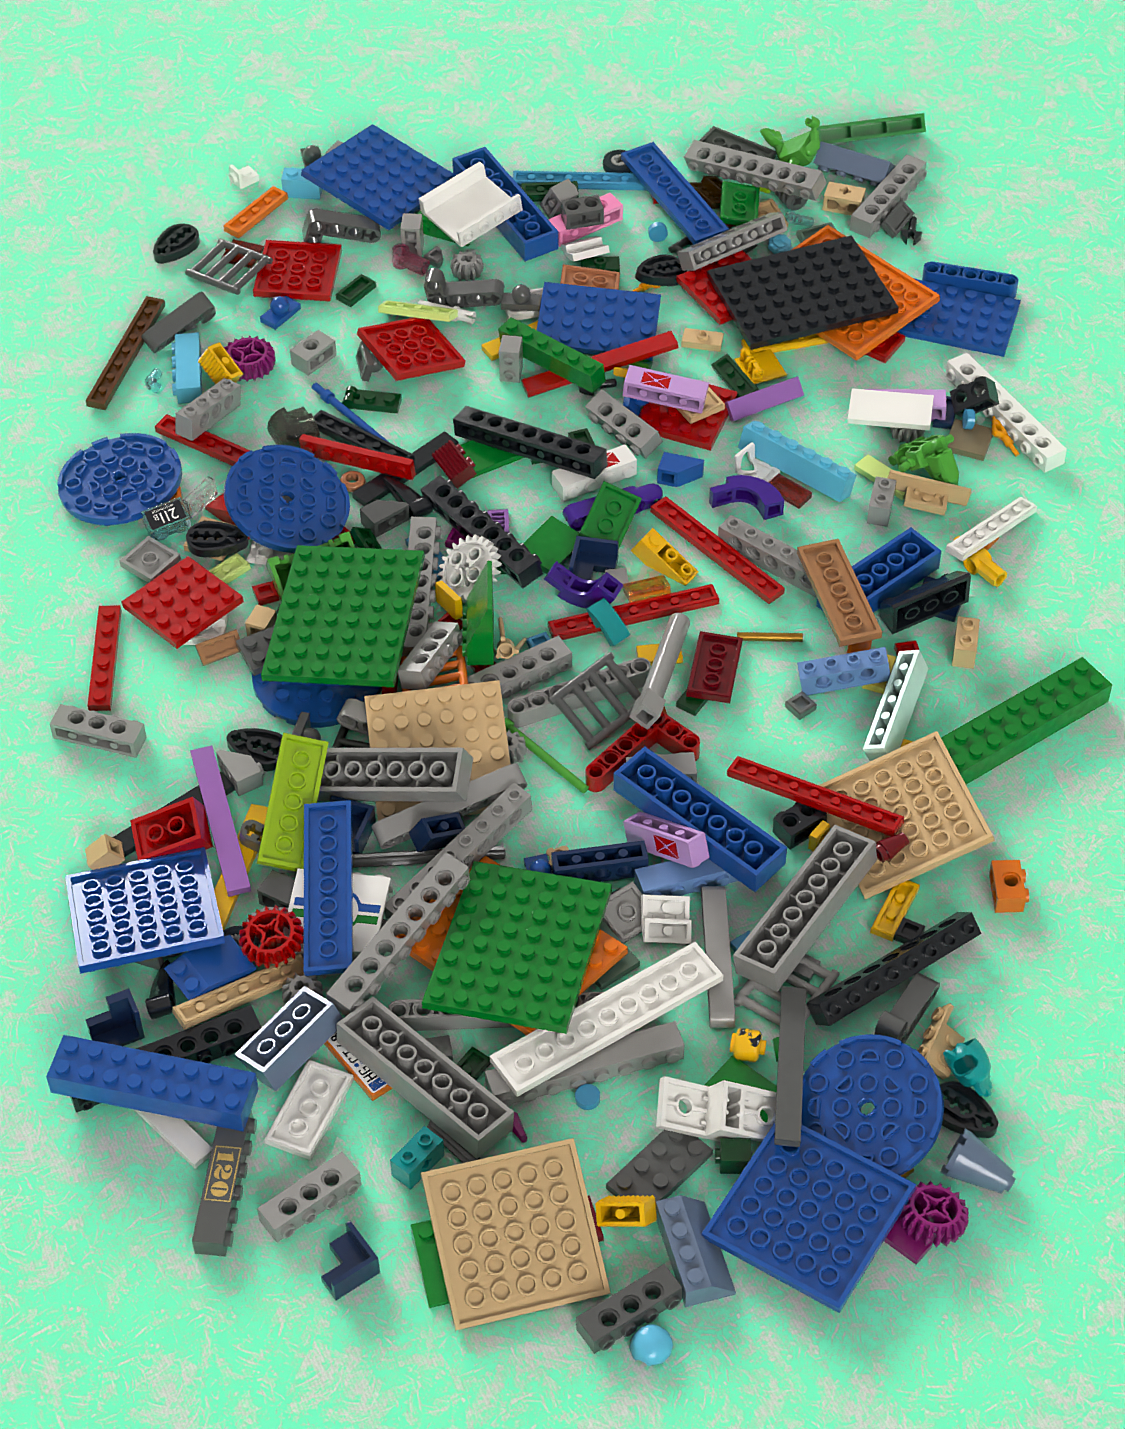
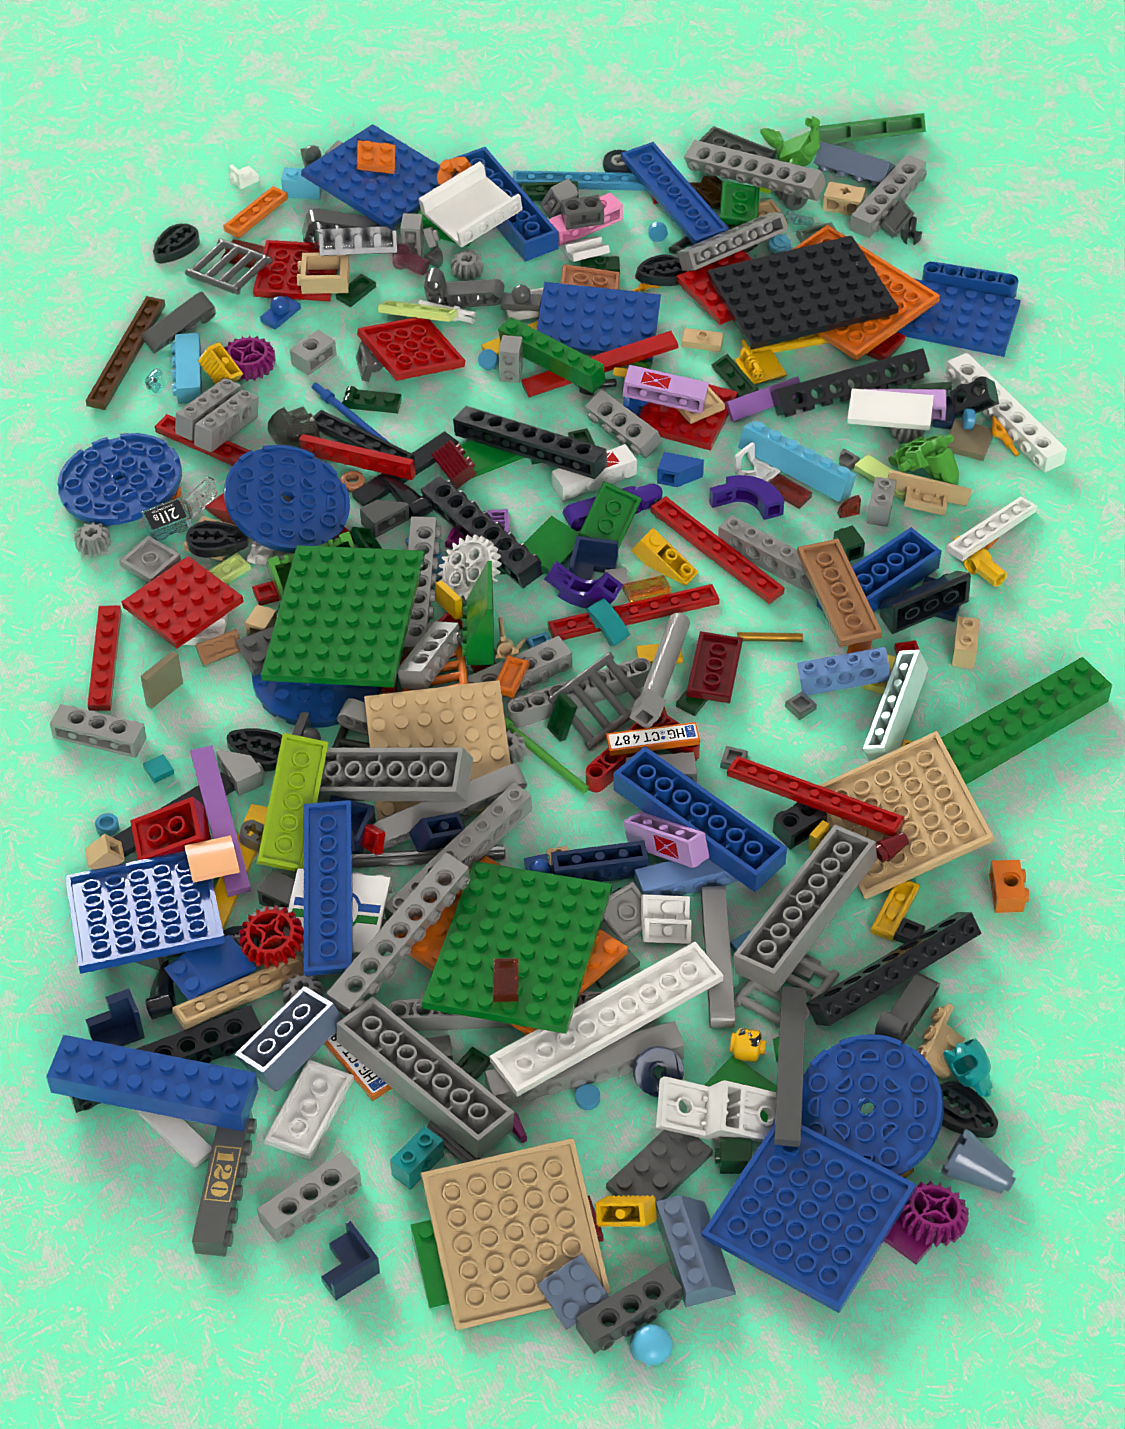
(92, 539): none -> light grey gear
(107, 824): none -> dark azure tile
(158, 768): none -> teal tile
(162, 679): none -> dark tan tile
(212, 858): none -> light nougat slope
(226, 420): none -> light grey brick
(323, 283): none -> tan window
(355, 240): none -> window
(373, 839): none -> red tile
(376, 157): none -> orange plate
(431, 236): none -> light grey plate
(450, 167): none -> orange plate
(488, 359): none -> dark azure tile
(505, 980): none -> clear red tile
(512, 675): none -> orange tile
(562, 716): none -> dark green tile
(572, 1291): none -> sand blue plate
(646, 1062): none -> dark blue plate
(653, 738): none -> tile
(730, 754): none -> flat silver tile
(783, 397): none -> black brick
(848, 459): none -> flat silver tile
(850, 507): none -> clear red tile
(851, 542): none -> dark green brick
(939, 386): none -> dark green plate

